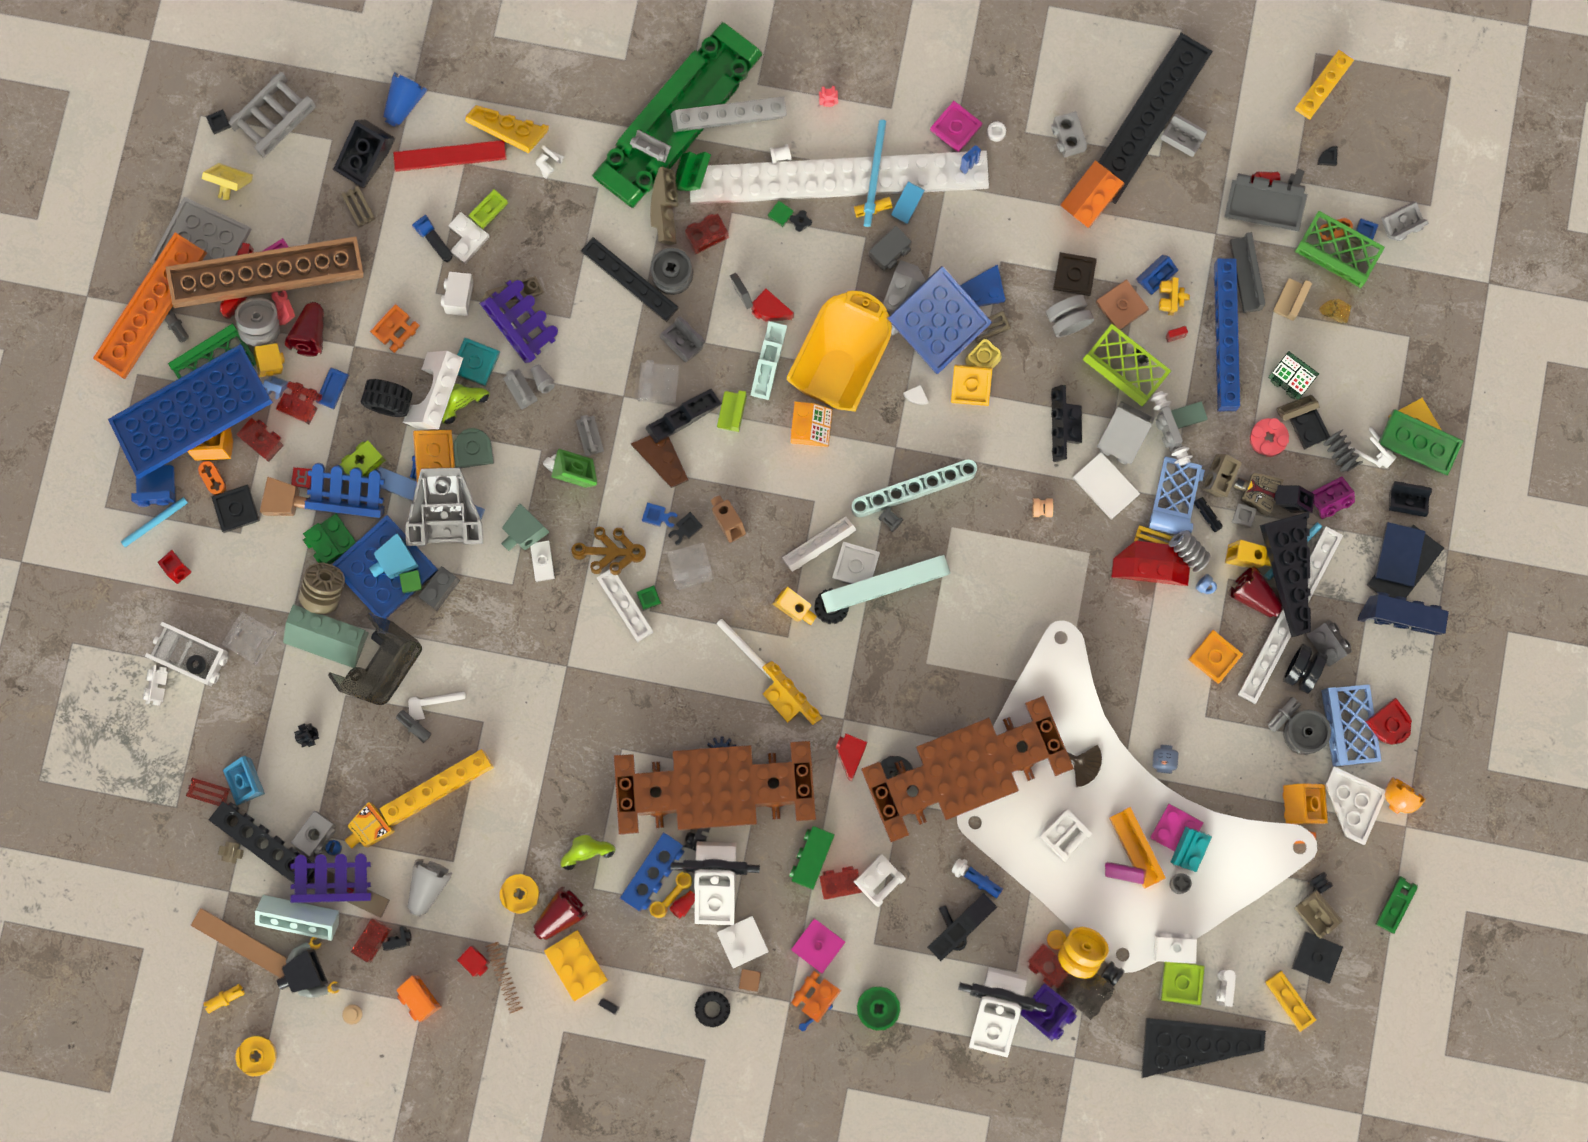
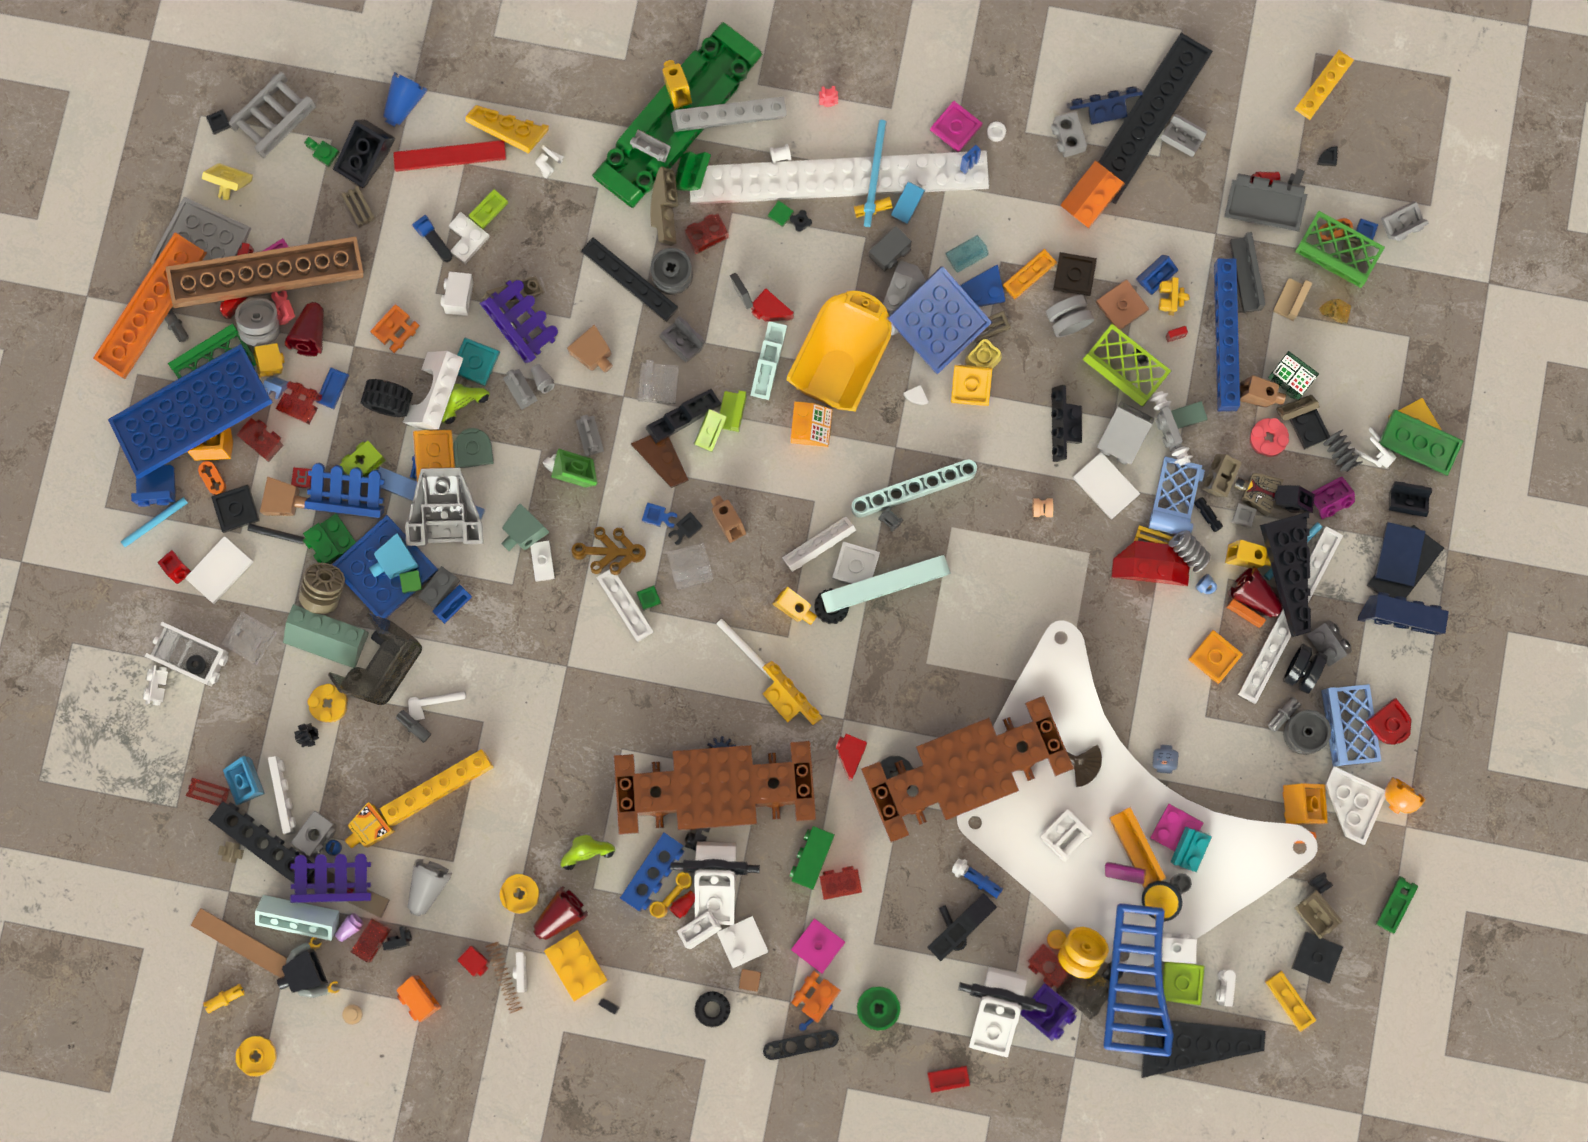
(219, 570): none -> white tile
(275, 533): none -> black bar
(283, 802): none -> white plate
(324, 152): none -> green plate
(327, 714): none -> yellow plate
(349, 927): none -> lavender cone
(452, 603): none -> blue tile
(520, 972): none -> white plate
(591, 350): none -> medium nougat torso
(676, 84): none -> yellow torso
(699, 930): none -> white slope
(710, 430): none -> plate
(800, 1041): none -> black beam
(874, 875): white plate -> none
(948, 1079): none -> red tile
(967, 253): none -> clear light blue slope
(1029, 274): none -> light orange tile
(1106, 107): none -> dark blue bracket
(1114, 986): none -> blue bar
(1165, 896): none -> yellow wheel
(1246, 613): none -> orange tile
(1260, 392): none -> medium nougat torso

